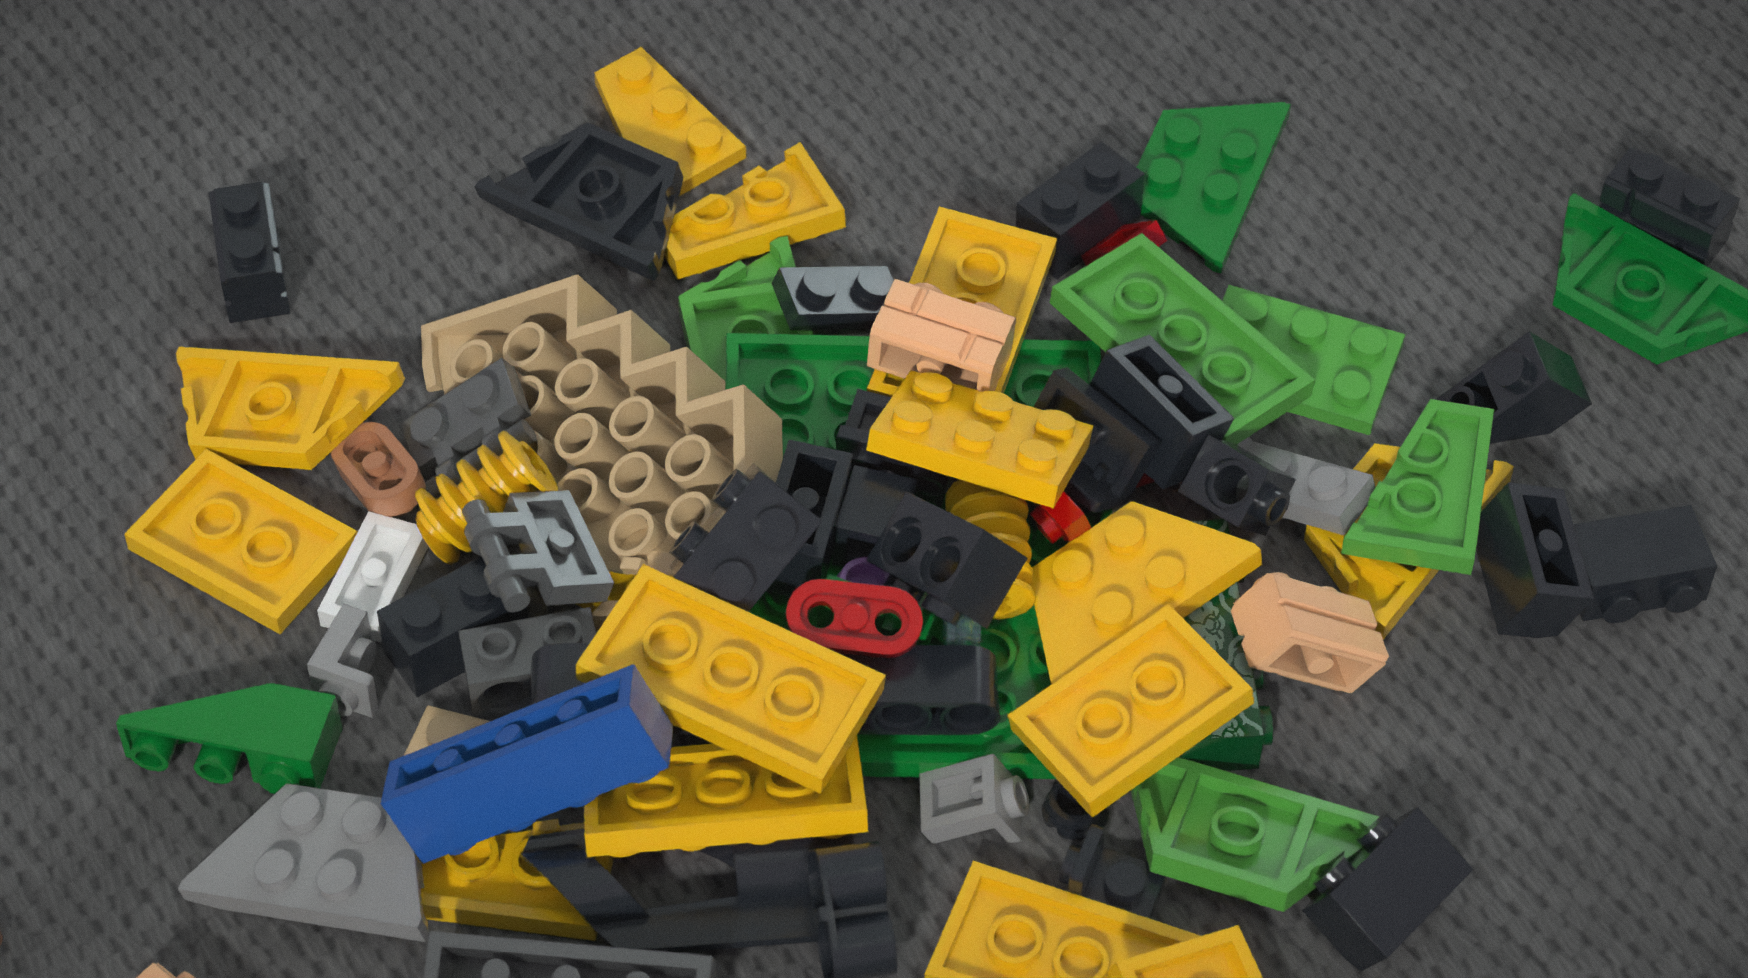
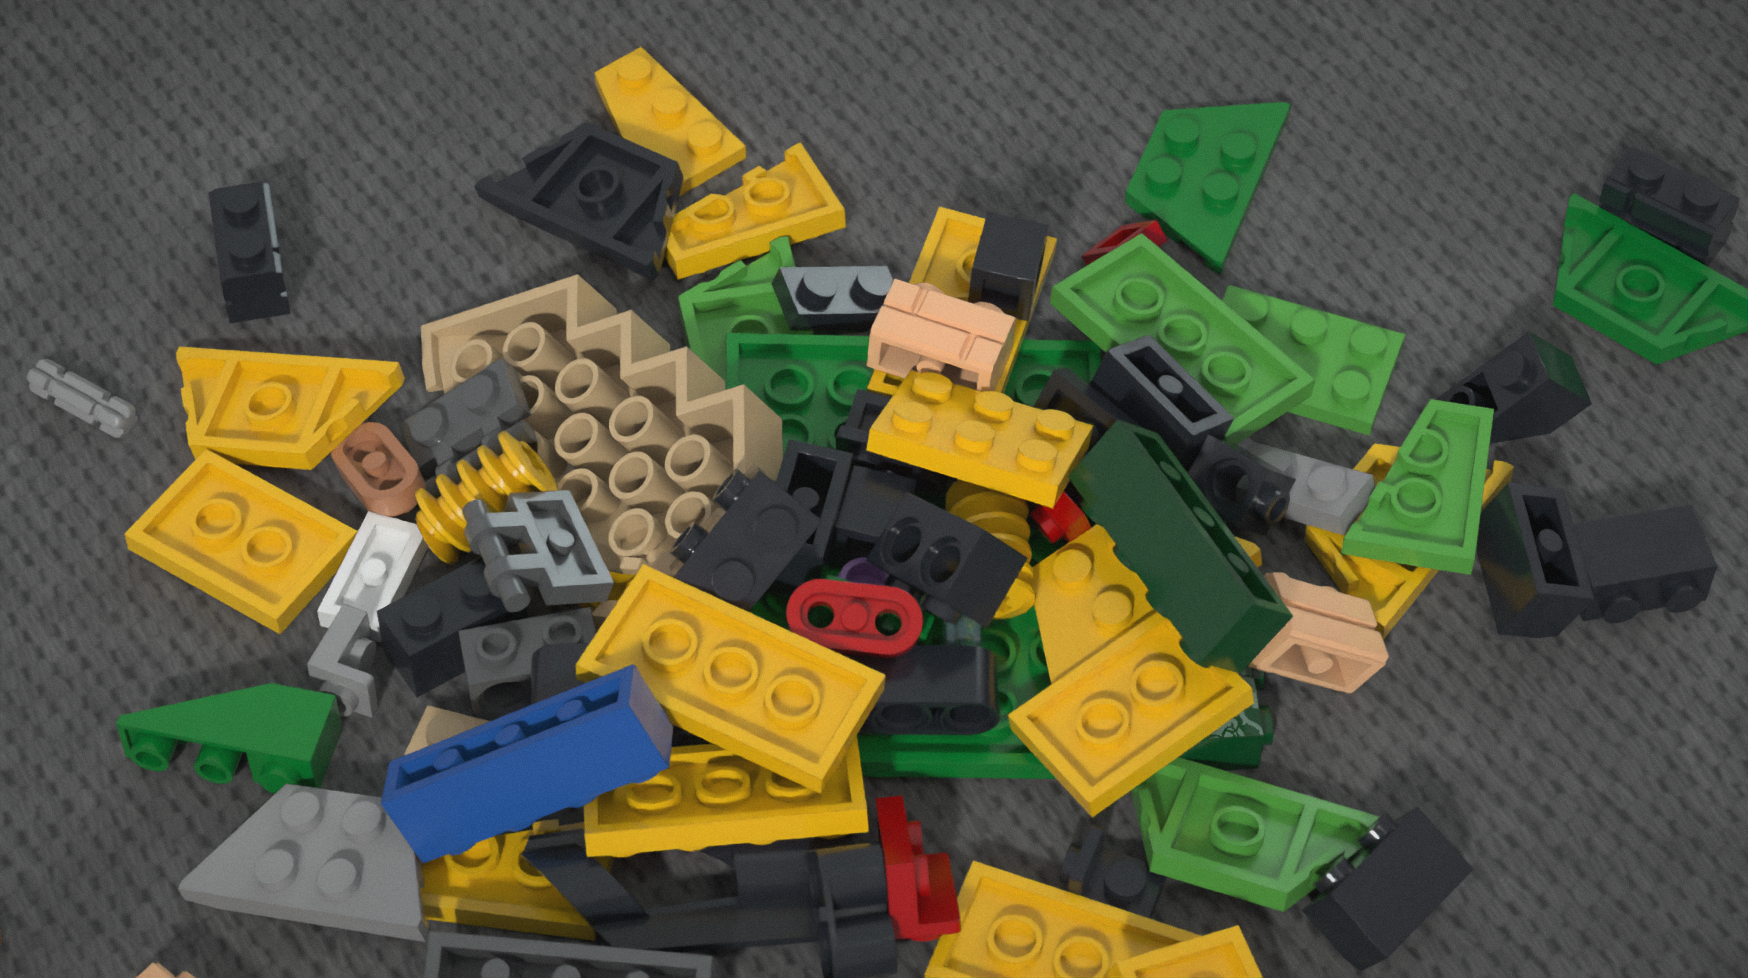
(82, 398): none -> light grey axle
(918, 884): none -> red bracket
(971, 800): light grey bracket -> none
(1008, 264): none -> black brick
(1069, 826): black plate -> none
(1083, 204): black brick -> none
(1178, 548): none -> dark green brick

